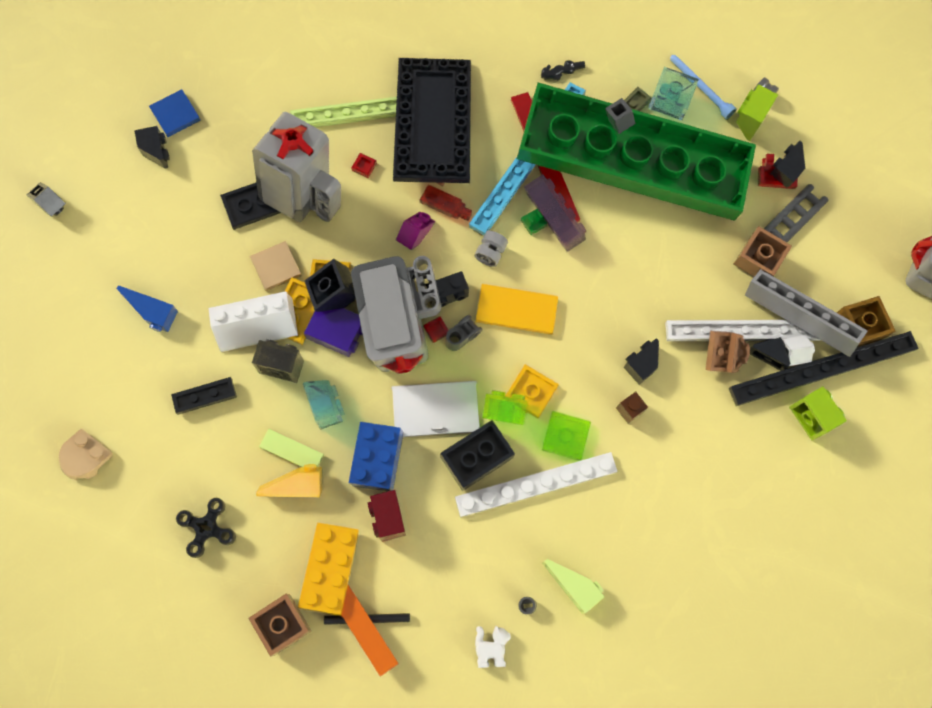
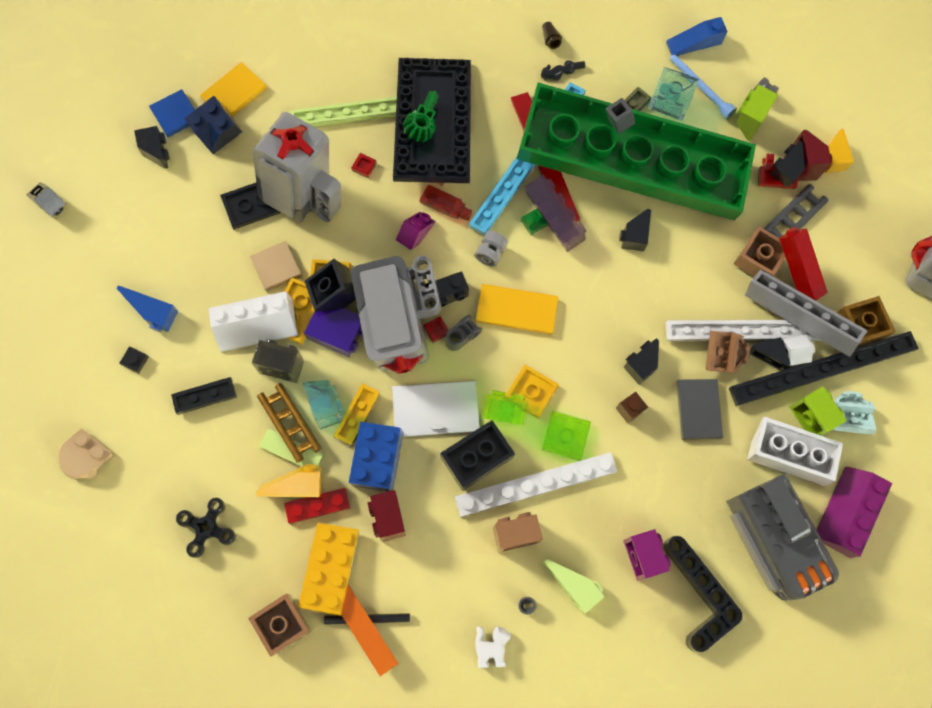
(134, 359): none -> black plate
(213, 124): none -> dark blue slope
(235, 88): none -> yellow tile
(300, 426): none -> pearl gold bar
(317, 506): none -> red plate
(356, 413): none -> yellow plate
(420, 123): none -> green gear
(517, 532): none -> medium nougat brick
(551, 35): none -> dark brown cone
(636, 232): none -> black slope
(647, 554): none -> magenta brick
(699, 409): none -> dark grey tile
(702, 36): none -> blue slope
(705, 592): none -> black beam
(782, 540): none -> dark grey piece
(795, 452): none -> white slope
(803, 263): none -> red brick
(816, 156): none -> dark red slope
(841, 153): none -> yellow slope
(853, 511): none -> magenta slope
(857, 413): none -> light aqua slope

